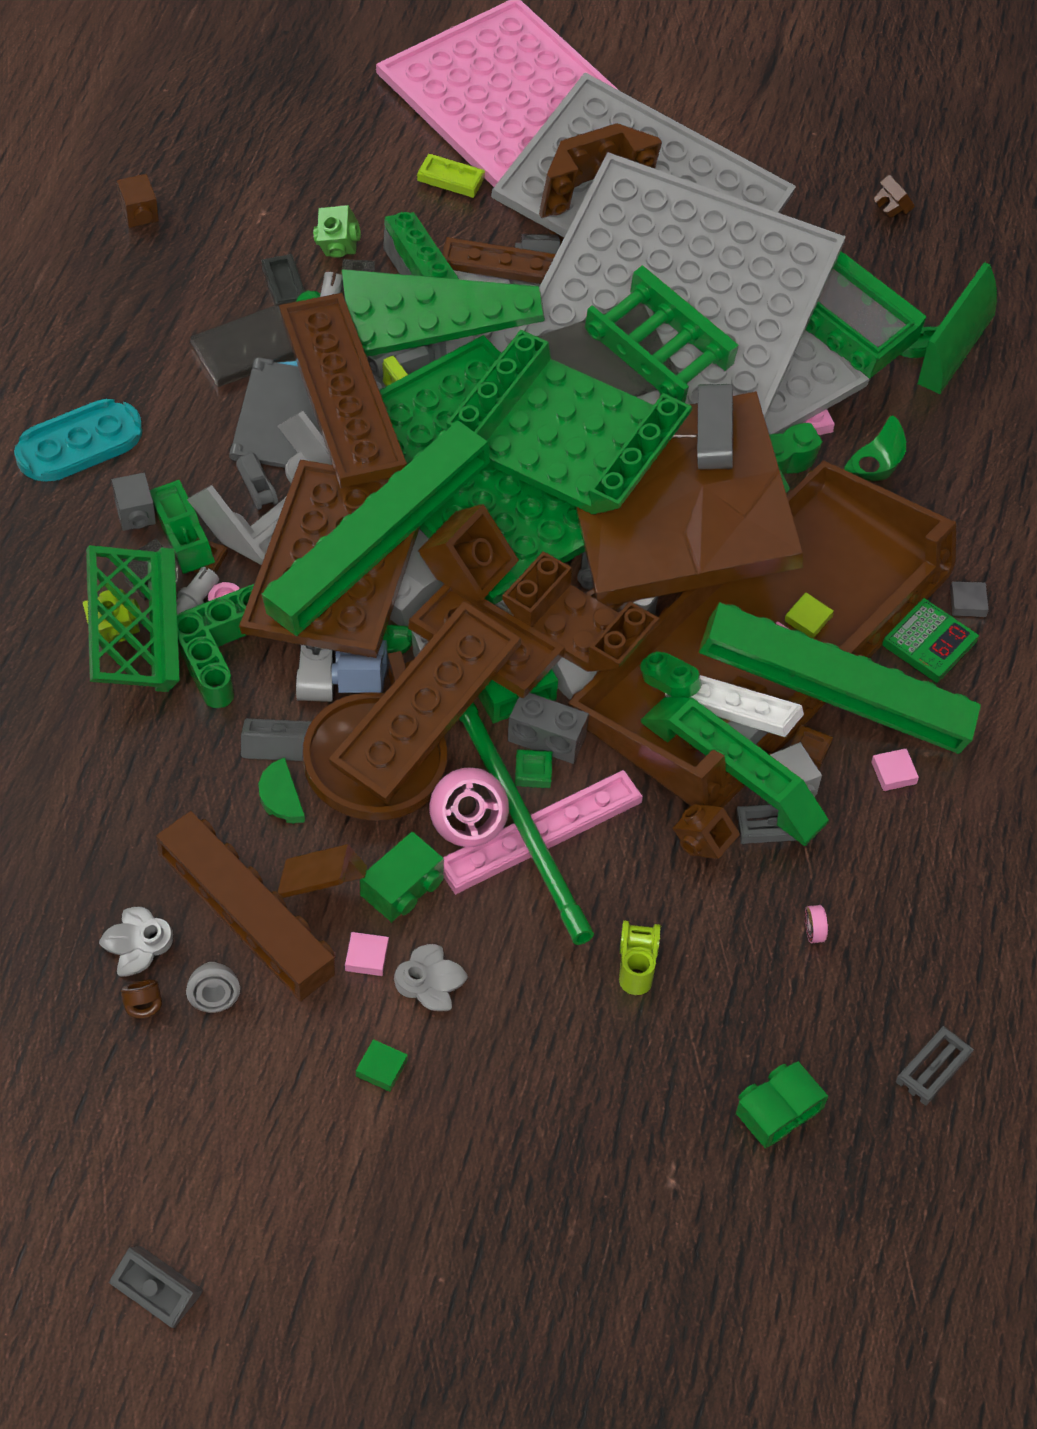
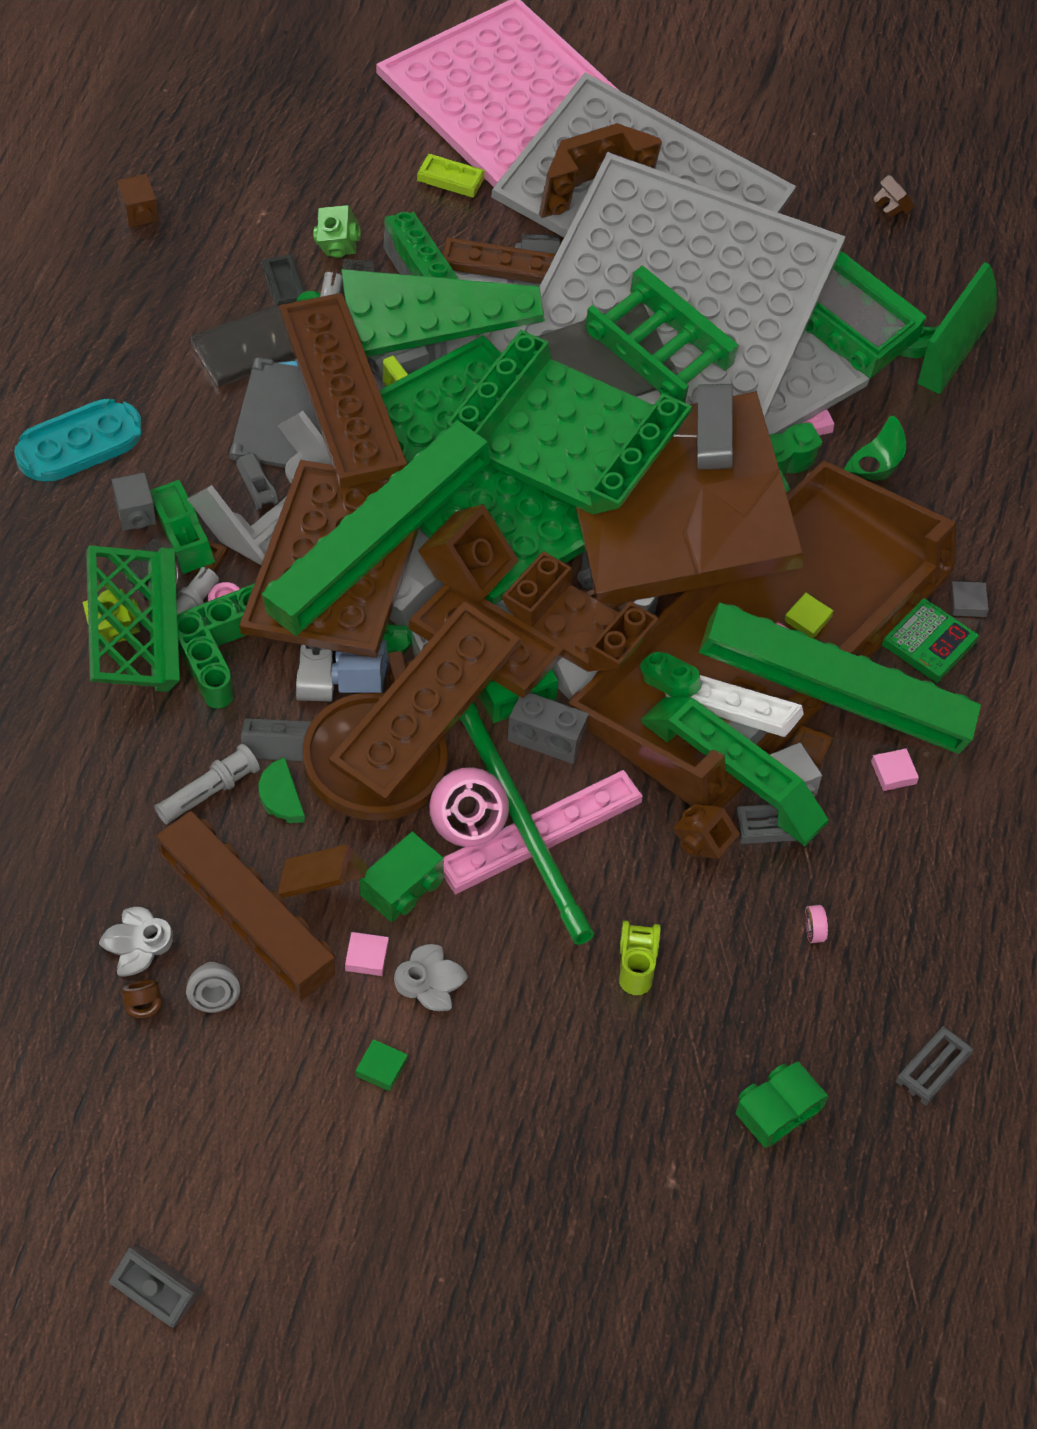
(221, 776): none -> light grey pin
(533, 768): green tile -> none

